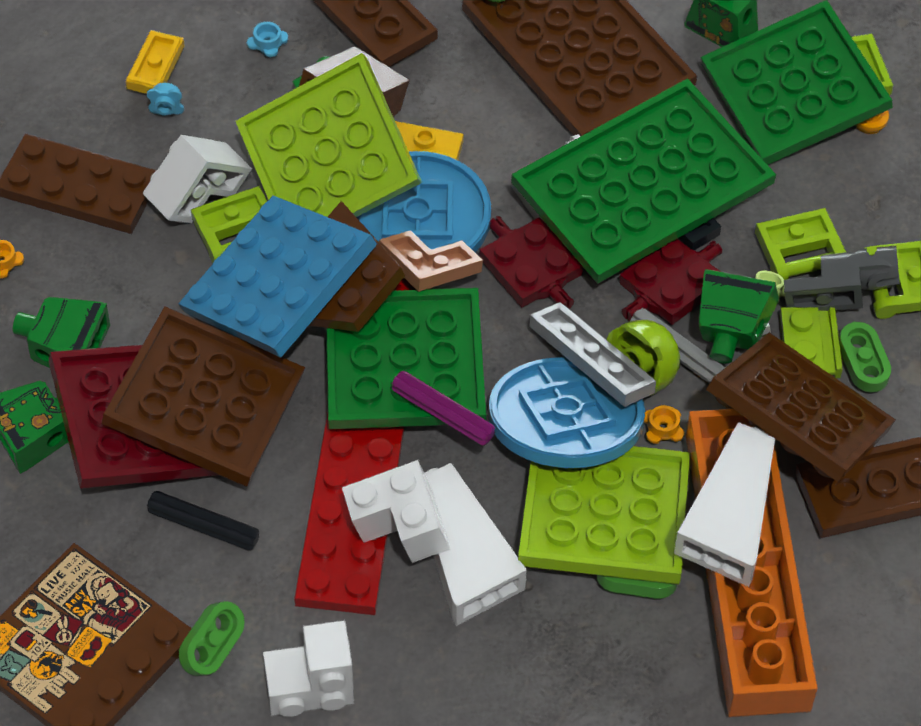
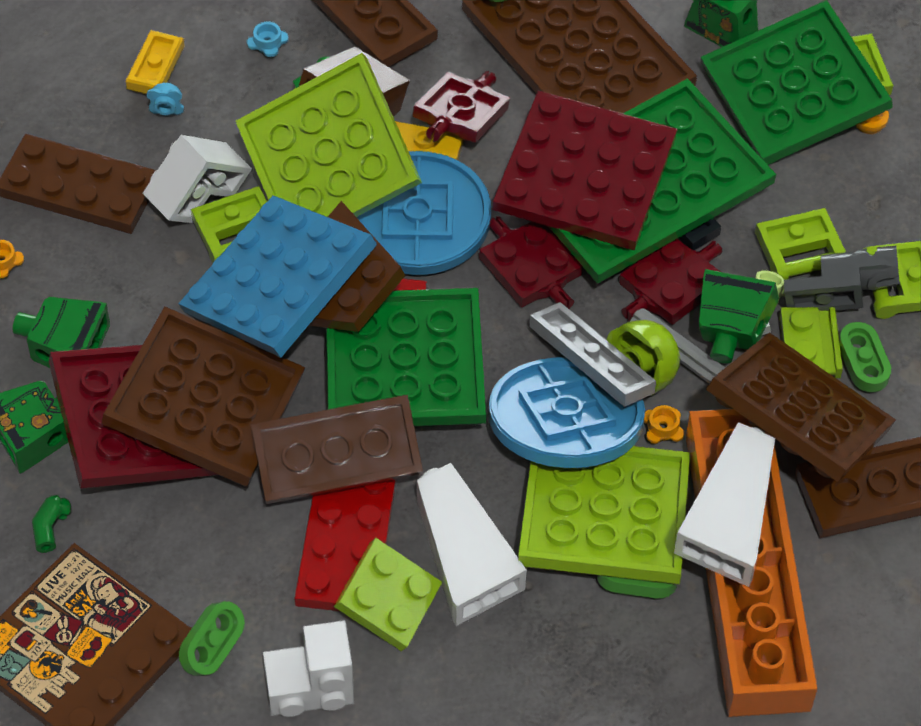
(43, 521): none -> green arm
(203, 520): black axle -> none
(337, 449): none -> reddish brown plate
(388, 594): none -> lime plate
(400, 503): white brick -> none
(429, 267): nougat plate -> none
(443, 408): magenta axle -> none
(461, 107): none -> dark red plate
(585, 170): none -> dark red plate

